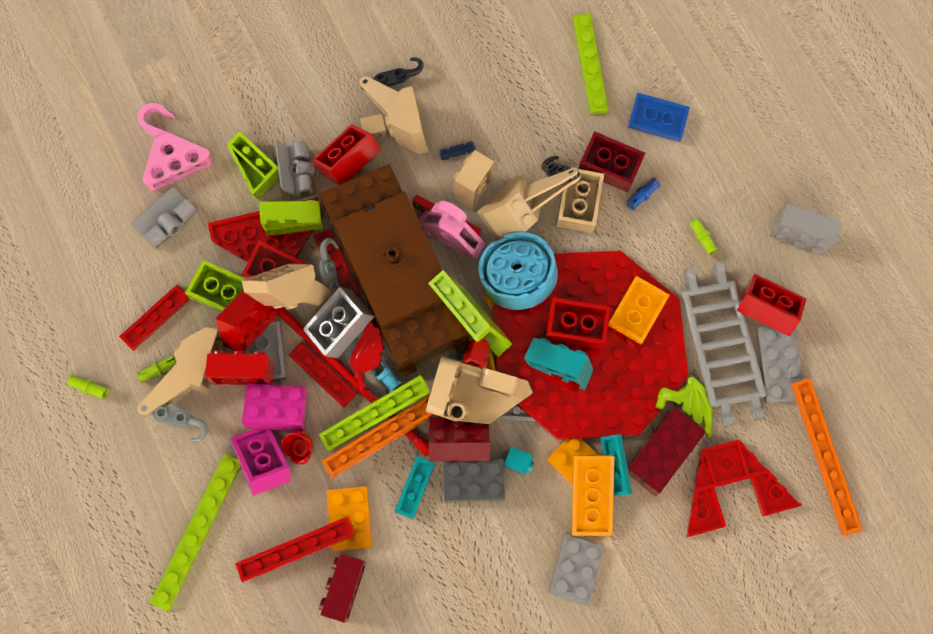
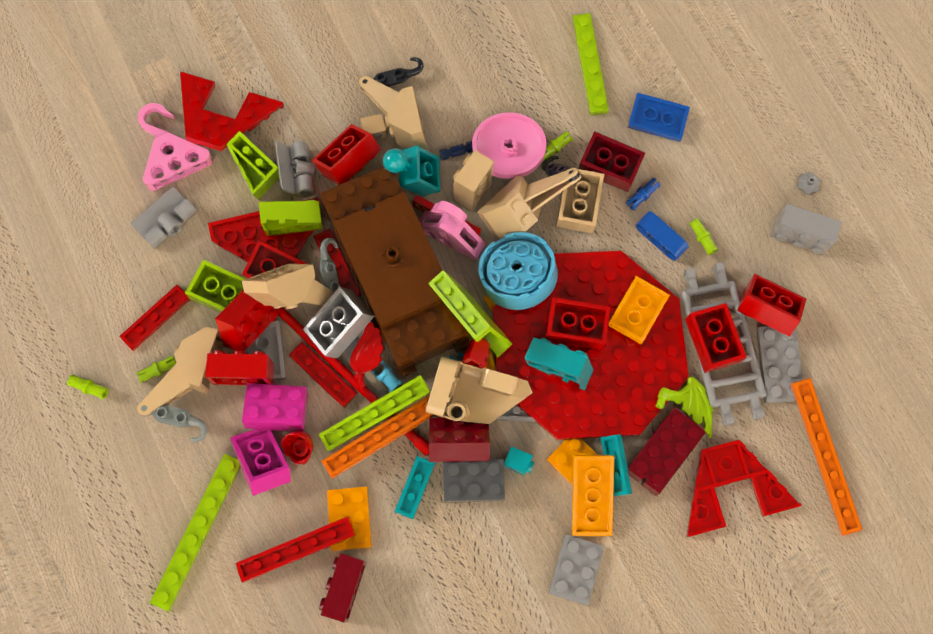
(216, 129): none -> red wing
(416, 168): none -> teal brick
(512, 143): none -> bright pink dish
(555, 145): none -> lime pin
(662, 236): none -> blue beam
(715, 337): none -> red brick
(808, 183): none -> light grey plant

